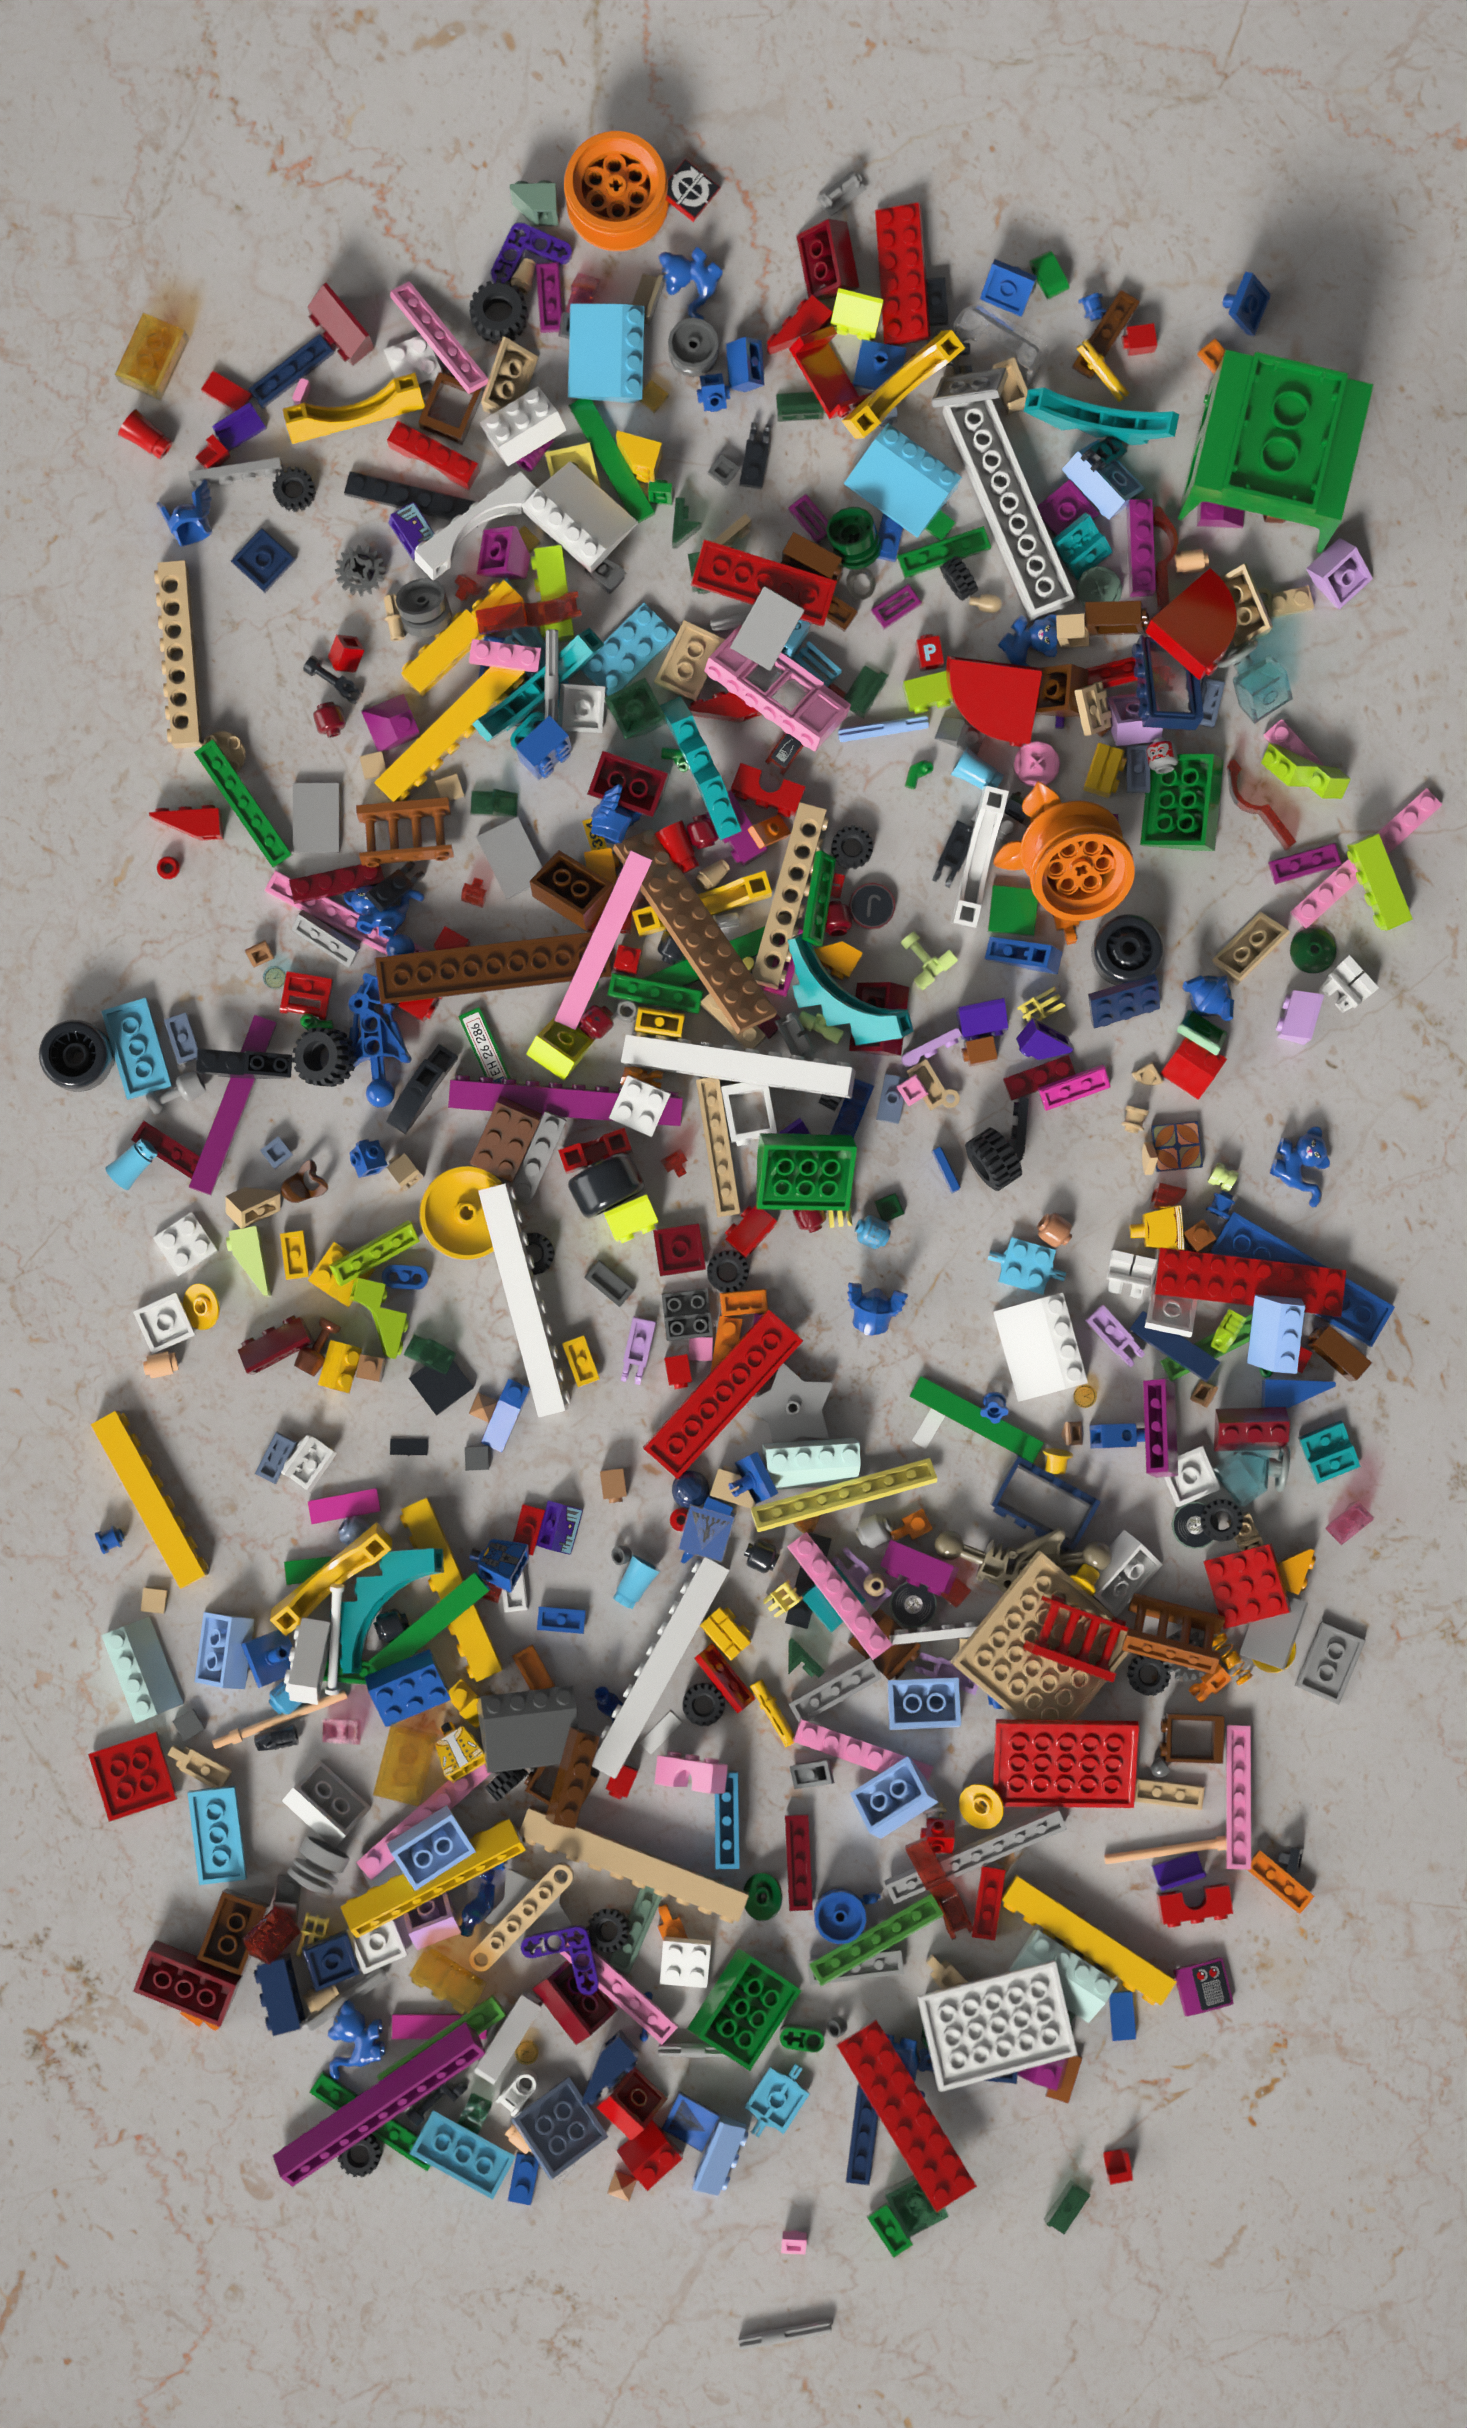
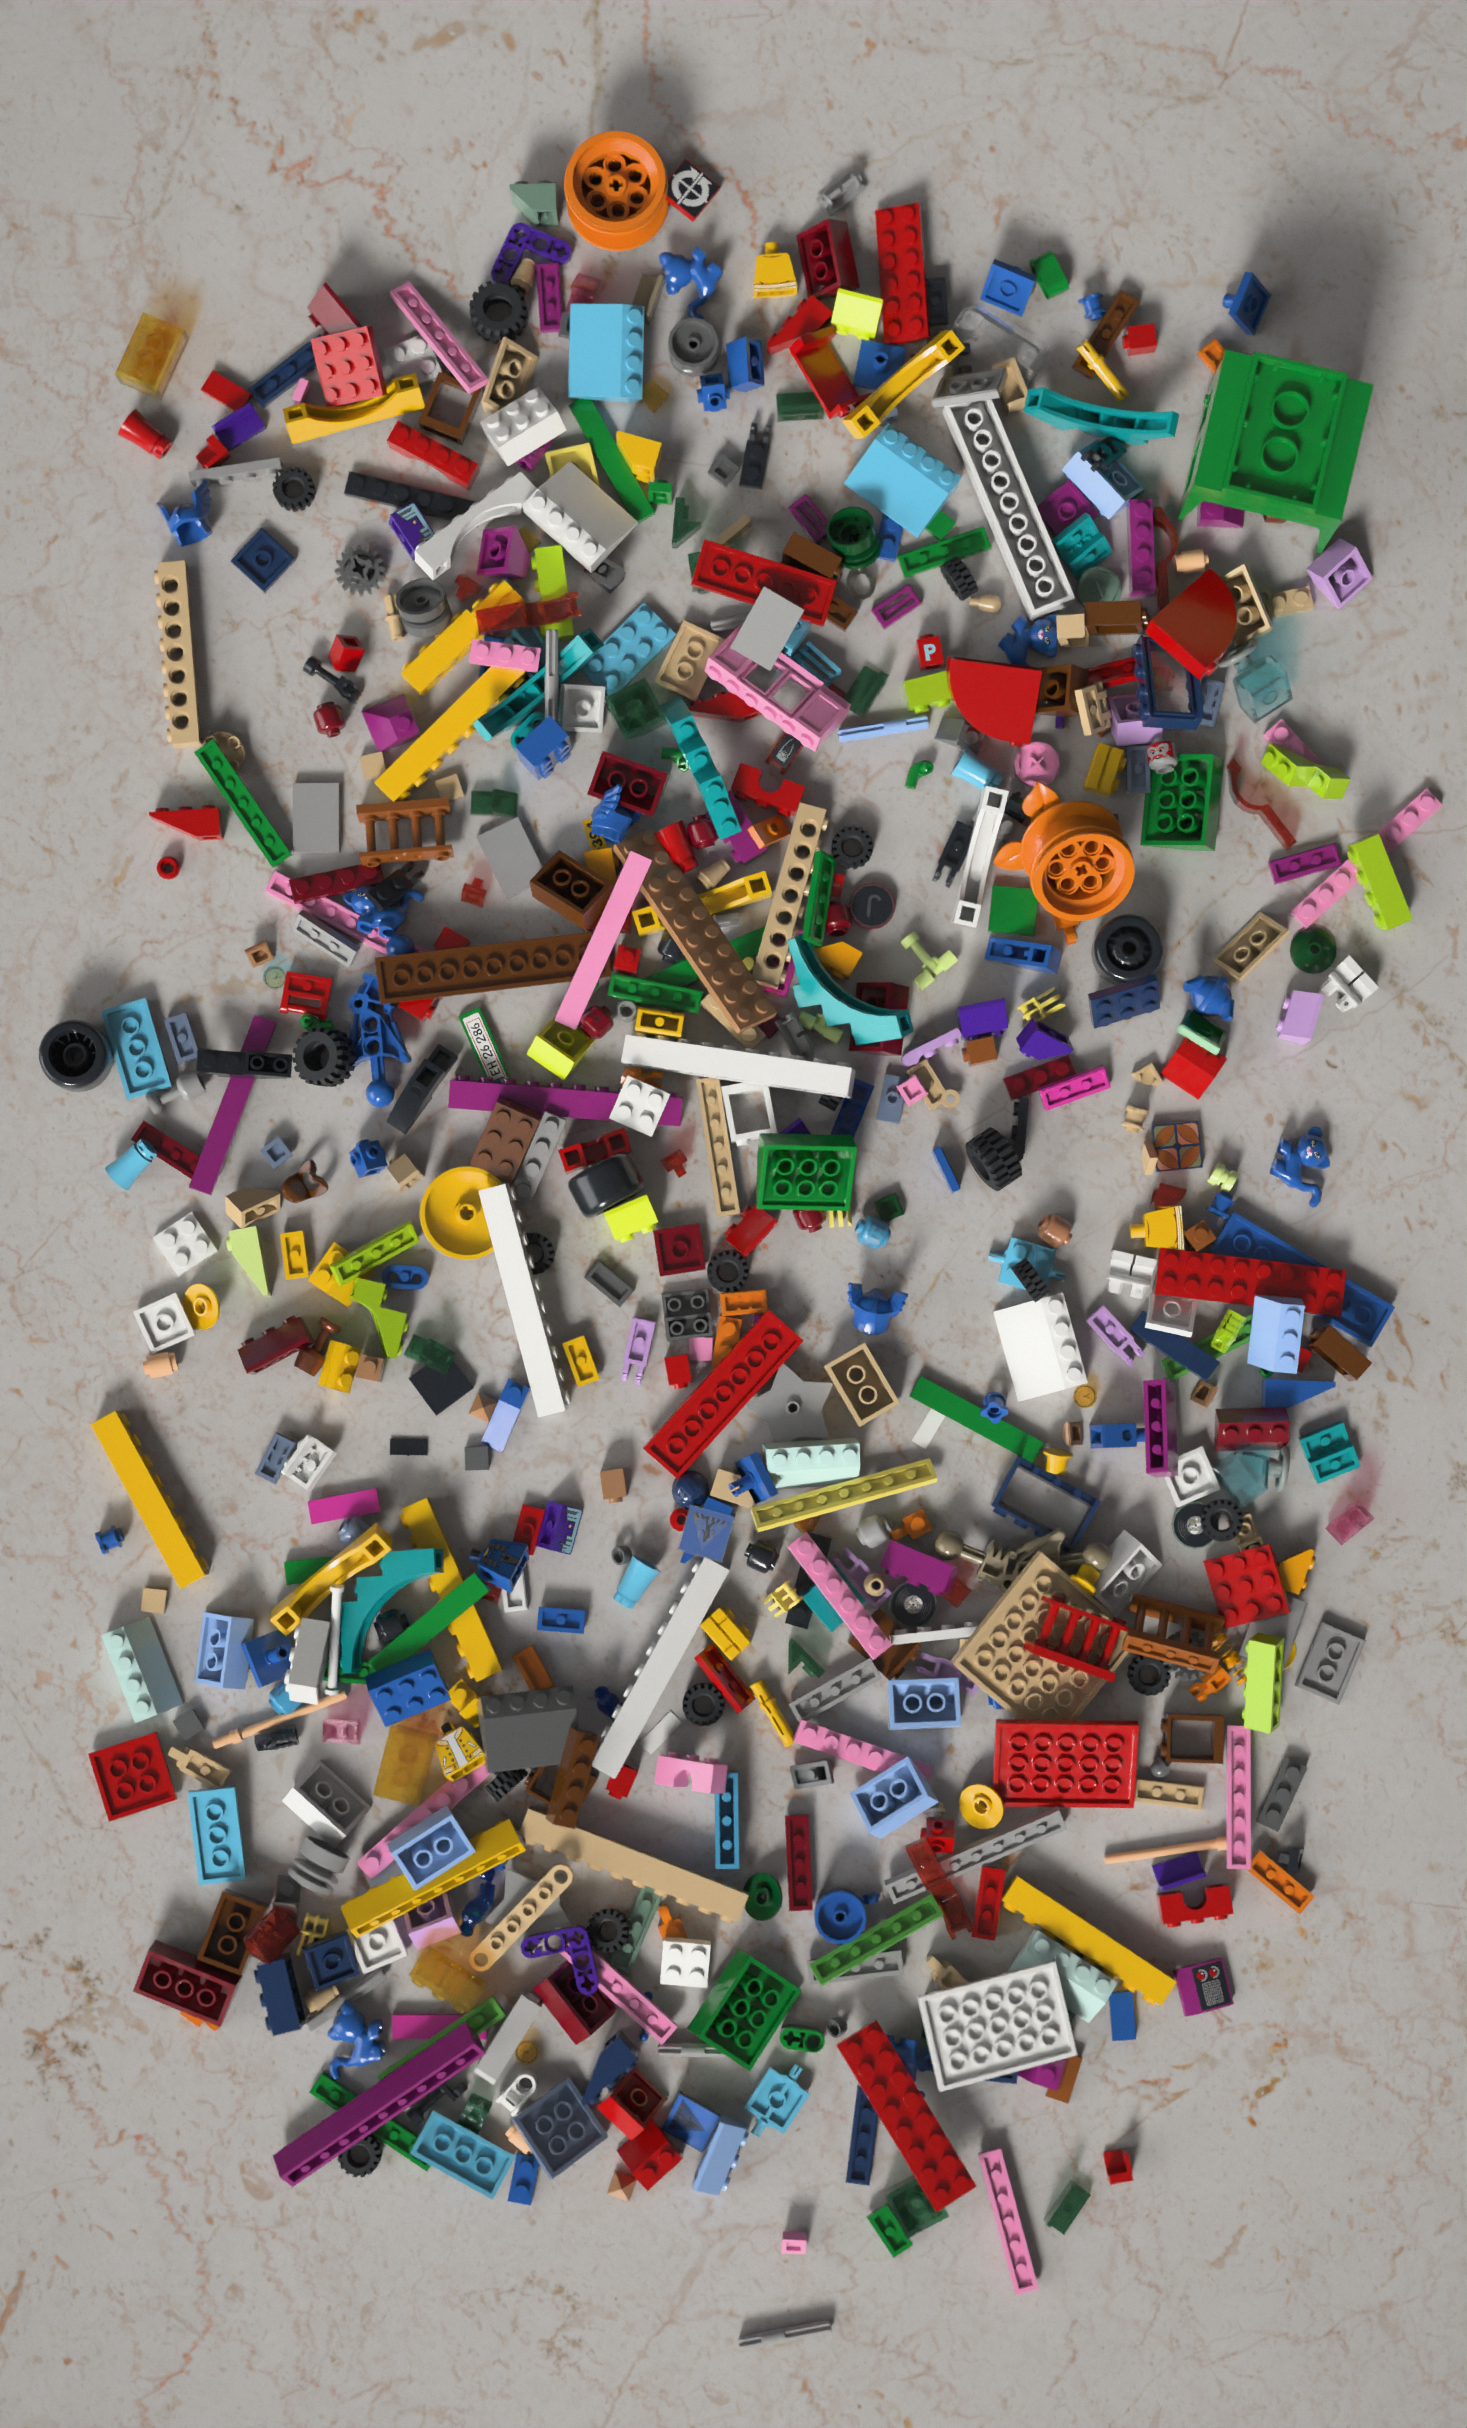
(349, 366): none -> plate
(774, 274): none -> yellow torso
(861, 1384): none -> tan brick
(1008, 2220): none -> bright pink plate
(1030, 1280): none -> black tyre
(1263, 1682): none -> brick
(1281, 1794): none -> dark grey plate

